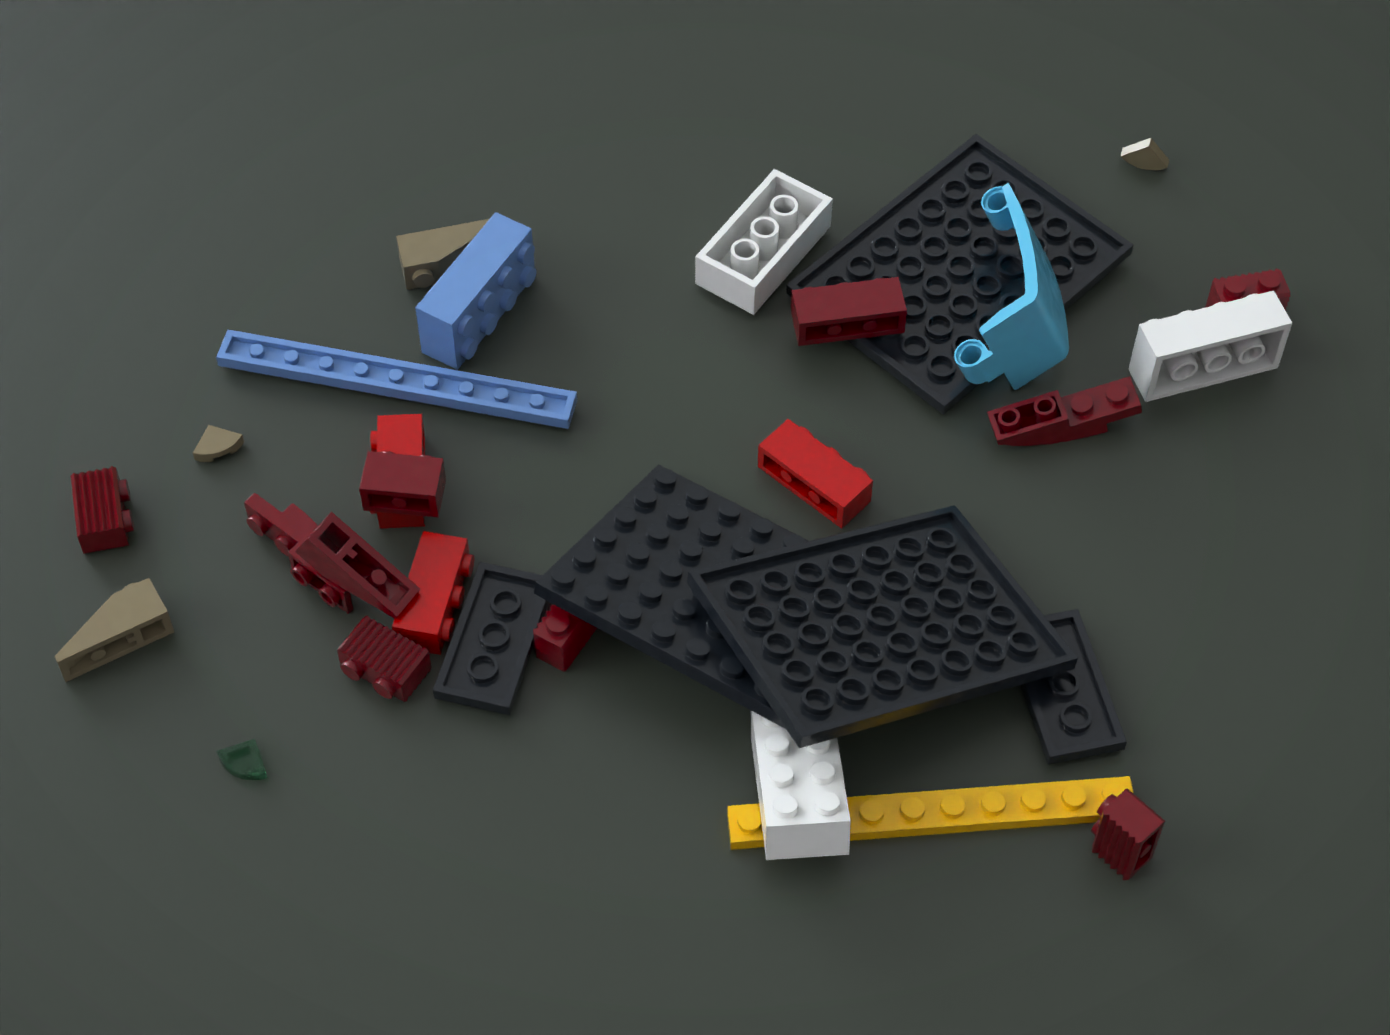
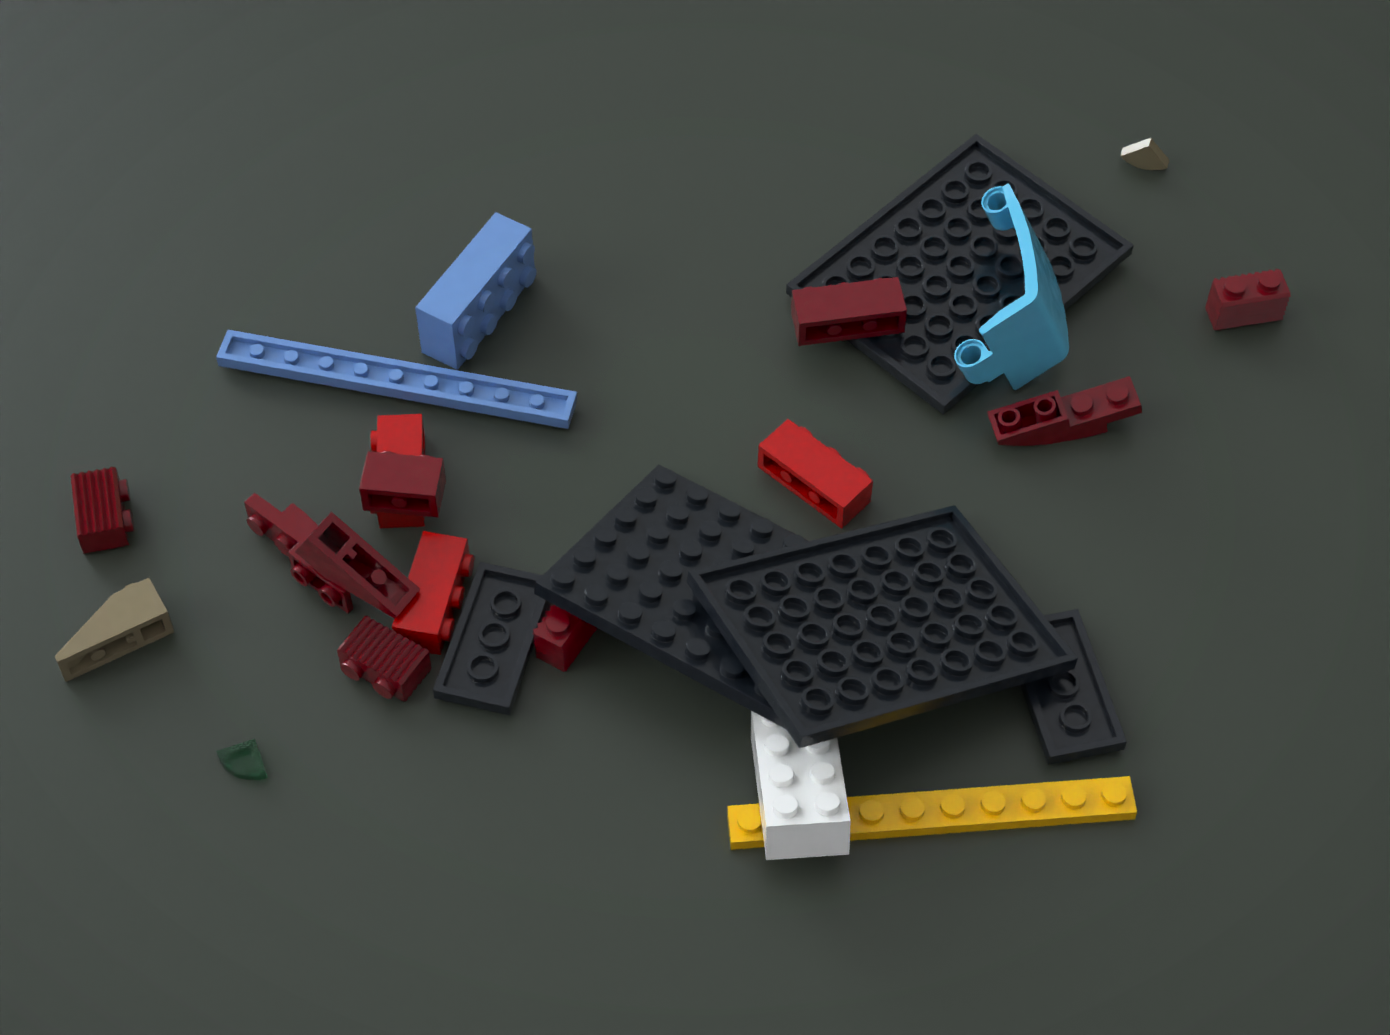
(217, 443): dark tan tile -> none
(431, 252): dark tan slope -> none
(763, 241): white brick -> none
(1126, 833): dark red brick -> none
(1209, 345): white brick -> none

